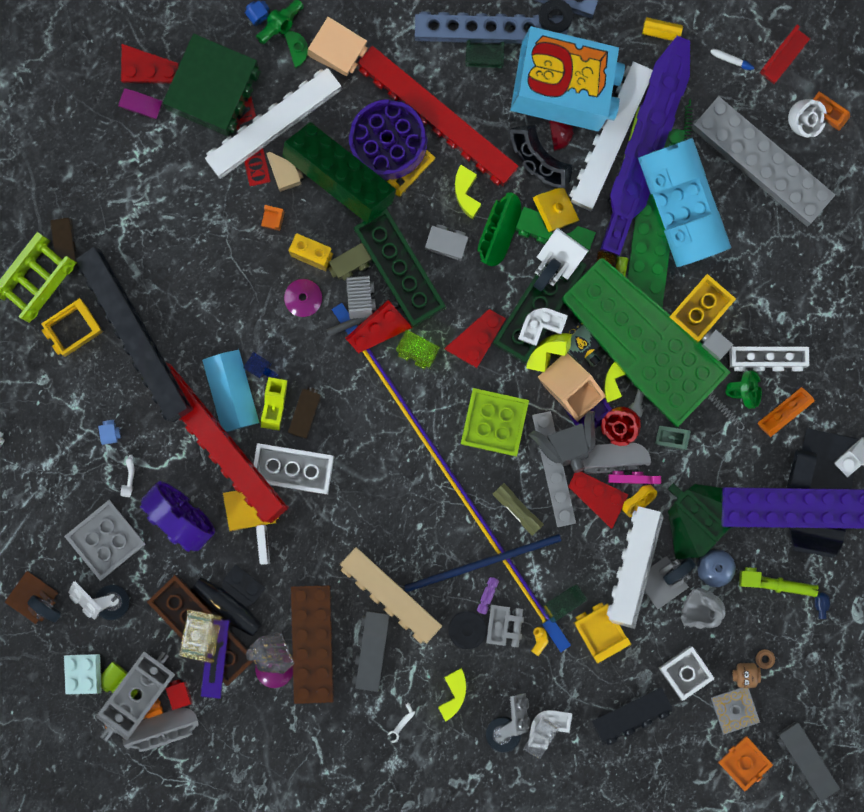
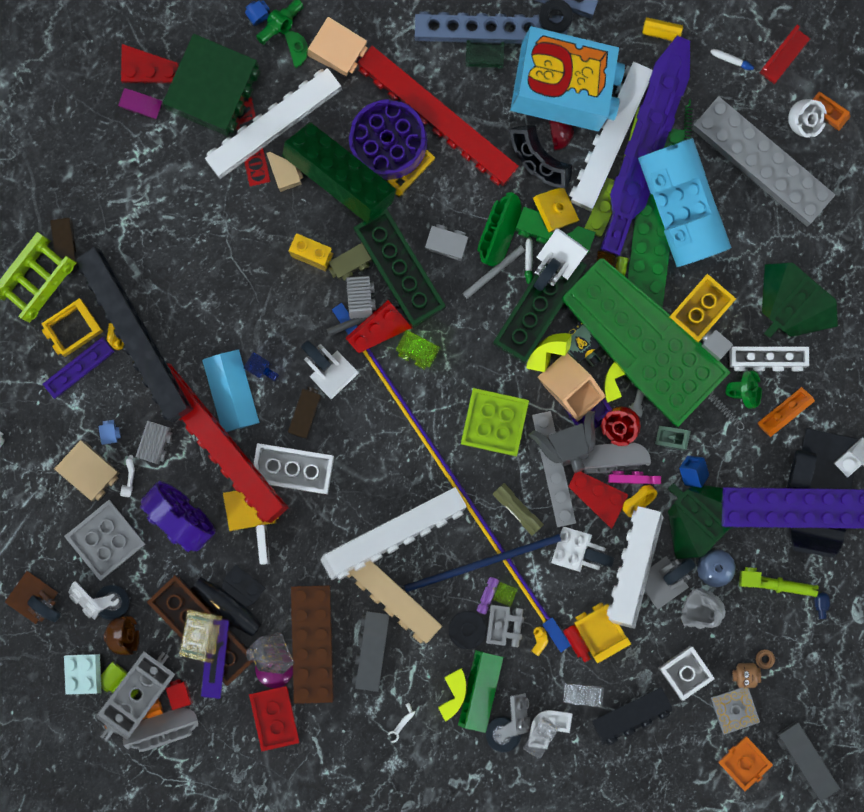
(78, 367): none -> dark purple tile
(87, 471): none -> tan slope
(112, 338): none -> yellow arm
(121, 635): none -> reddish brown cylinder
(154, 442): none -> light grey brick
(272, 217): orange panel -> none
(274, 403): neon yellow brick -> none
(274, 718): none -> red plate
(310, 304): magenta dish -> none
(333, 373): none -> white plate
(393, 533): none -> white brick
(463, 183): neon yellow brick -> none
(477, 338): red wing -> none
(480, 691): none -> green brick
(493, 272): none -> light grey piece
(505, 594): none -> clear neon green plate
(529, 260): none -> white piece
(541, 319): white plate -> none
(564, 603): clear green panel -> none
(574, 549): none -> white plate
(577, 642): none -> red cylinder
(583, 695): none -> clear plate
(602, 210): none -> lime plate
(694, 471): none -> blue panel
(796, 301): none -> dark green panel

